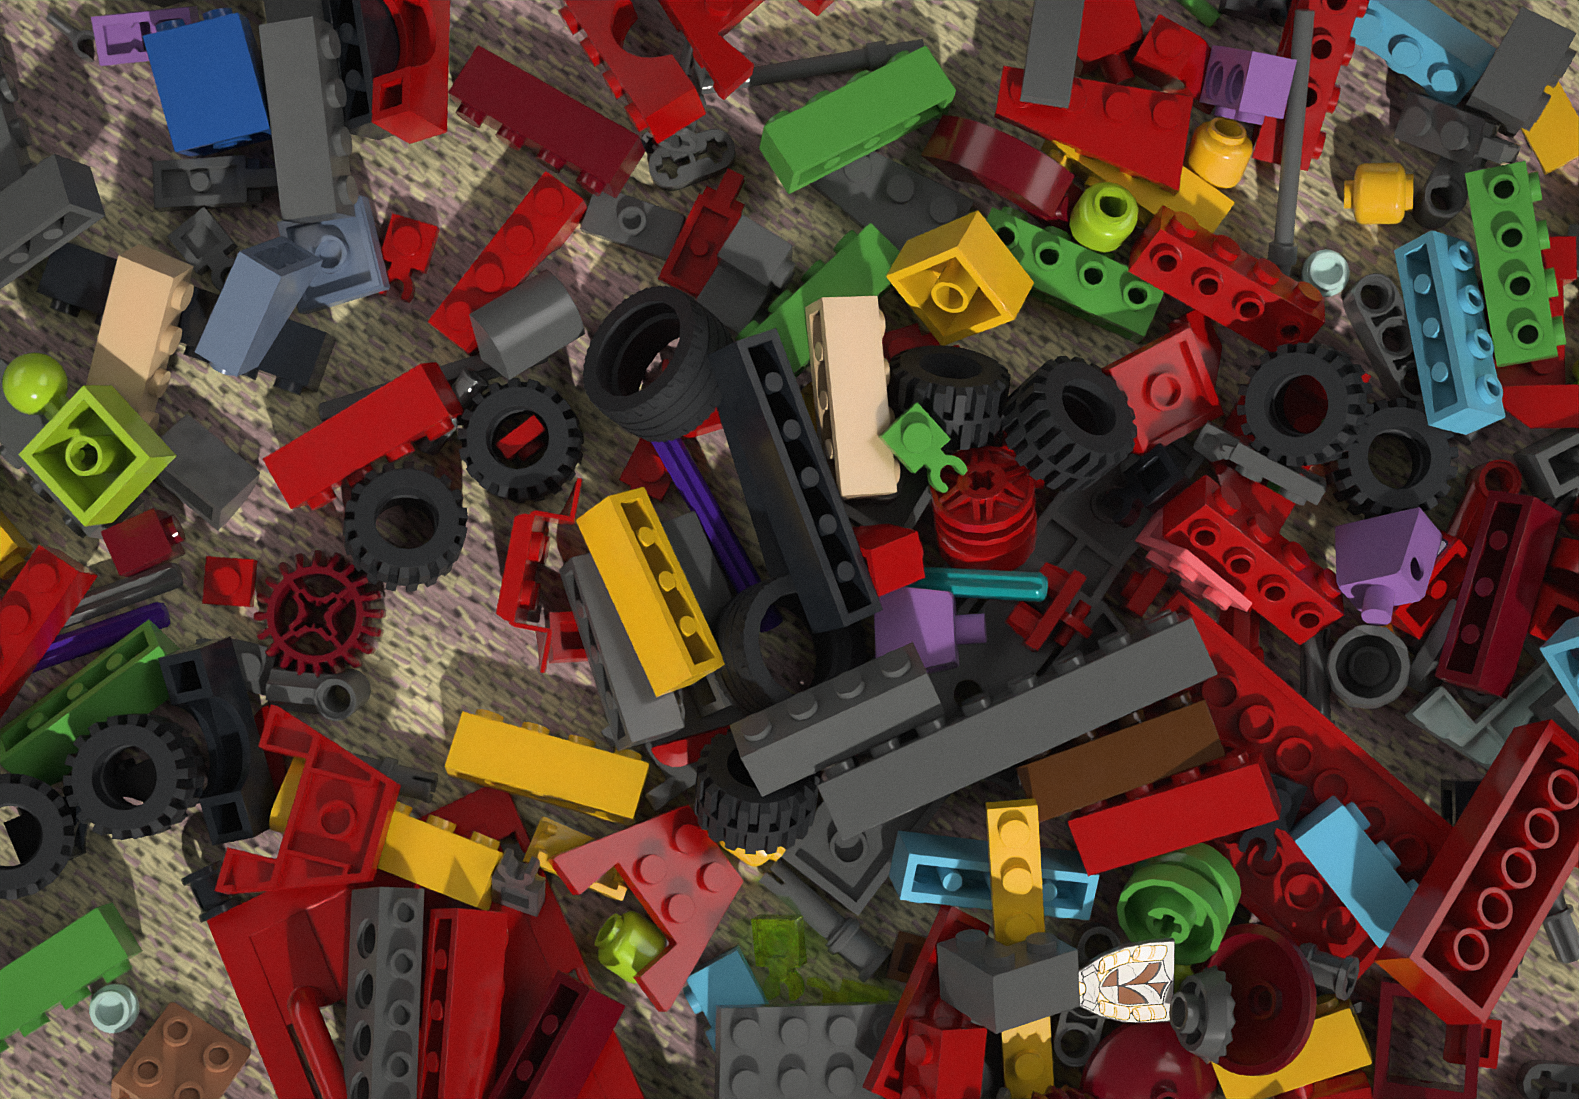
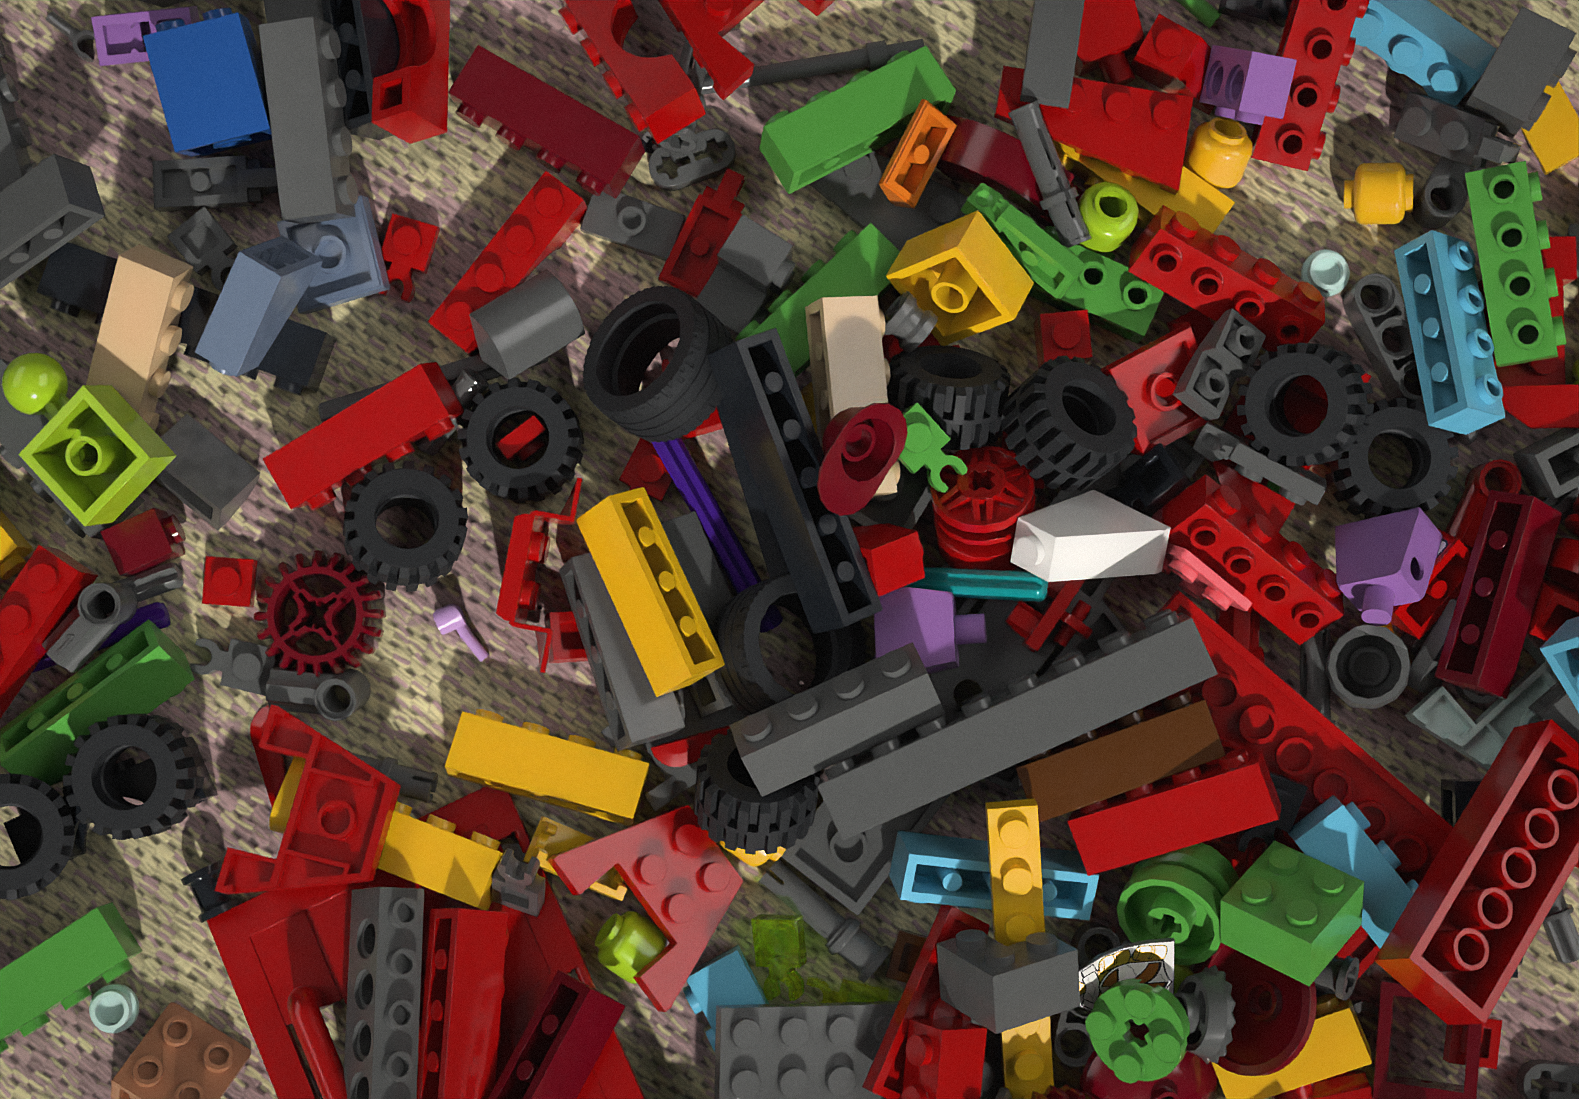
(88, 626): none -> dark grey piece
(239, 786): black arch -> none
(452, 618): none -> lavender hand
(858, 454): none -> dark red piece
(908, 322): none -> dark grey wheel
(916, 155): none -> orange slope
(1038, 253): none -> bright green hinge
(1049, 175): none -> dark grey pin
(1062, 336): none -> red brick
(1089, 540): none -> white slope
(1126, 1054): none -> bright green plate
(1141, 591): red plate -> none
(1216, 364): none -> dark grey slope
(1283, 249): dark grey bar -> none
(1291, 912): none -> bright green brick

